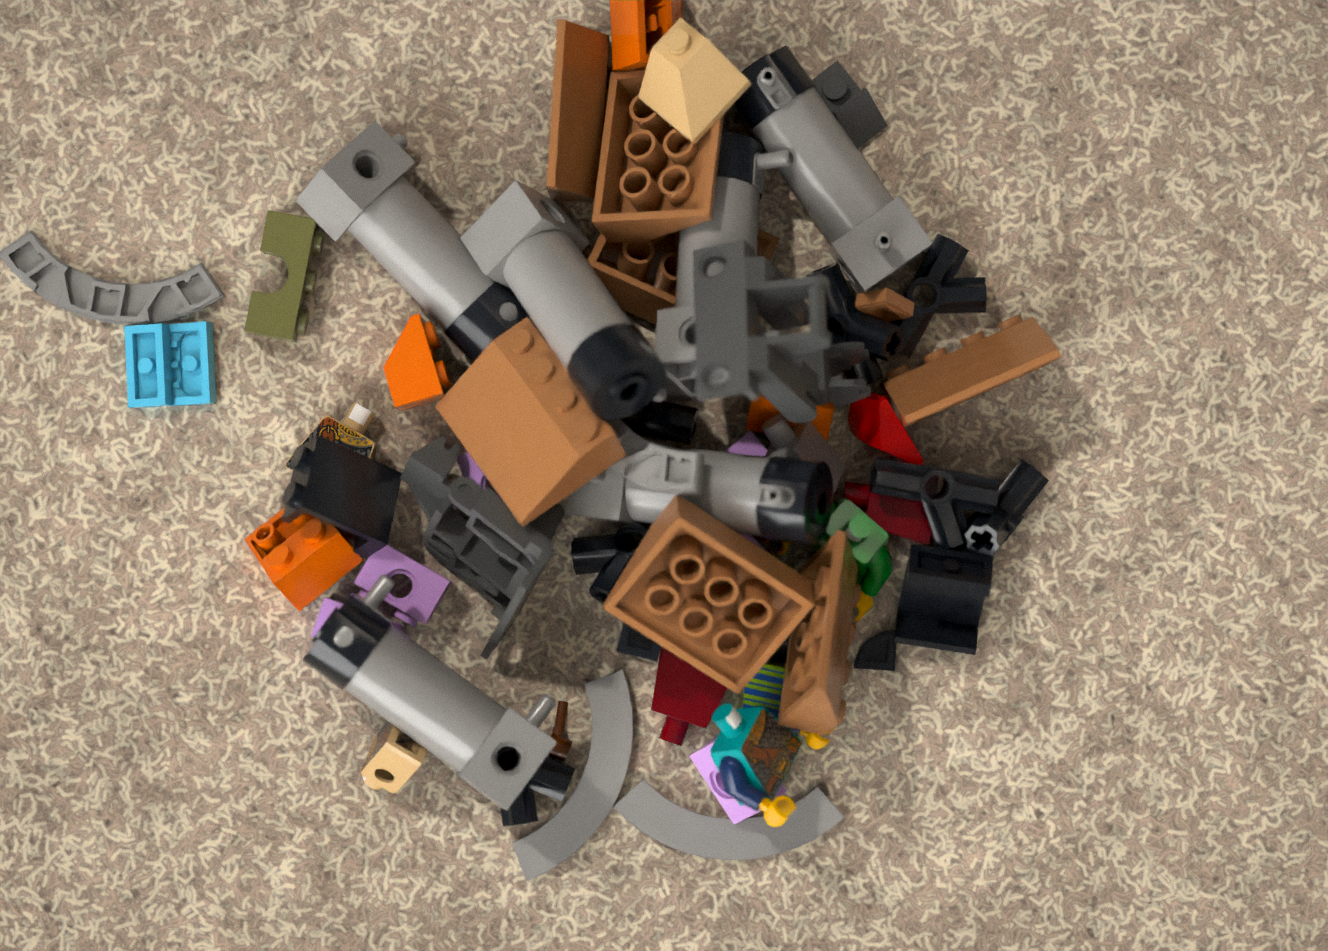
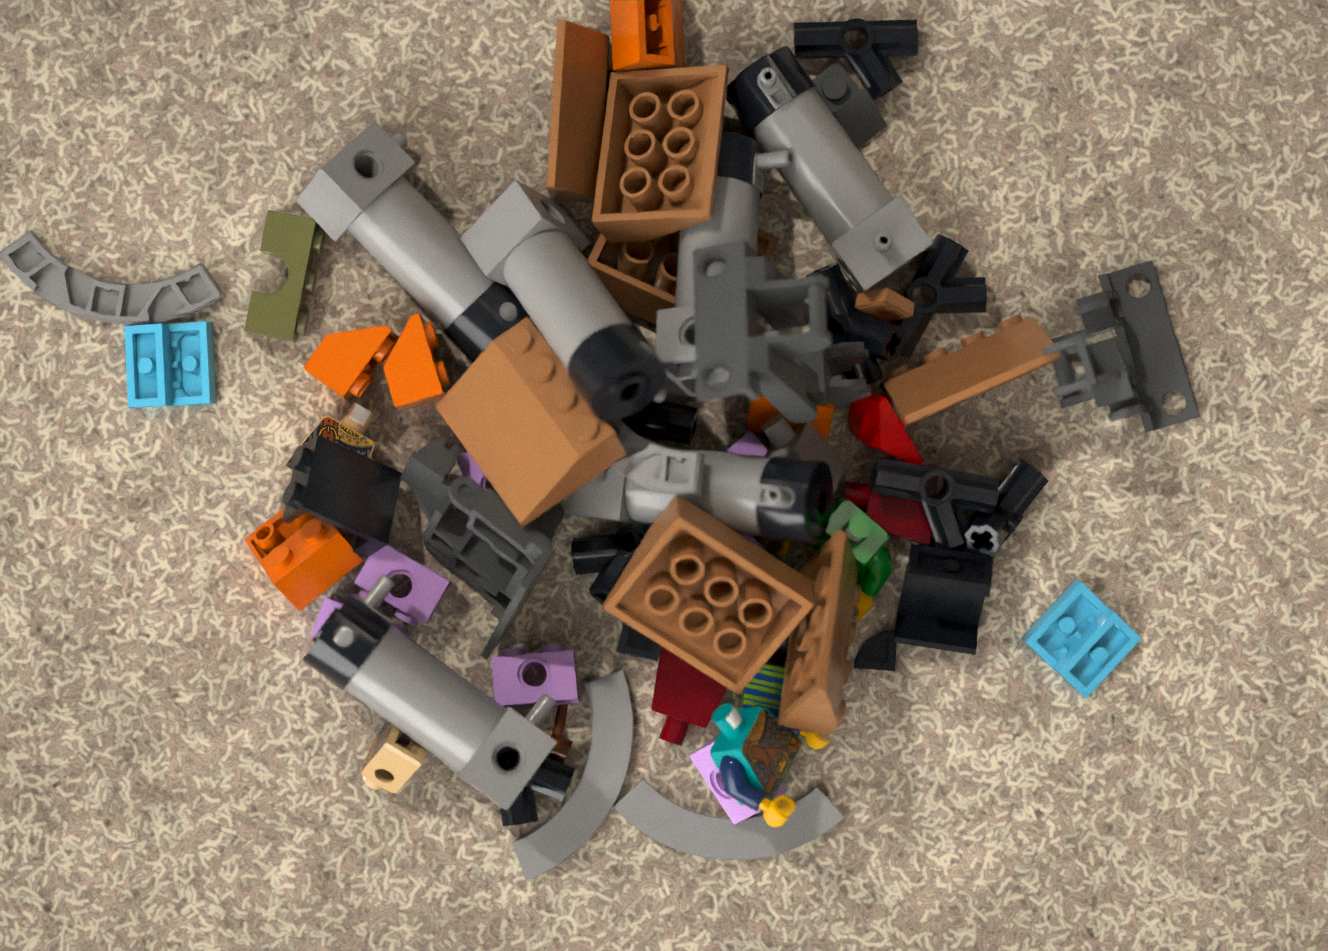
(349, 357): none -> orange slope
(560, 682): none -> lavender brick
(690, 81): tan slope -> none
(870, 62): none -> black piece
(1081, 638): none -> medium azure slope
(1146, 346): none -> dark grey container

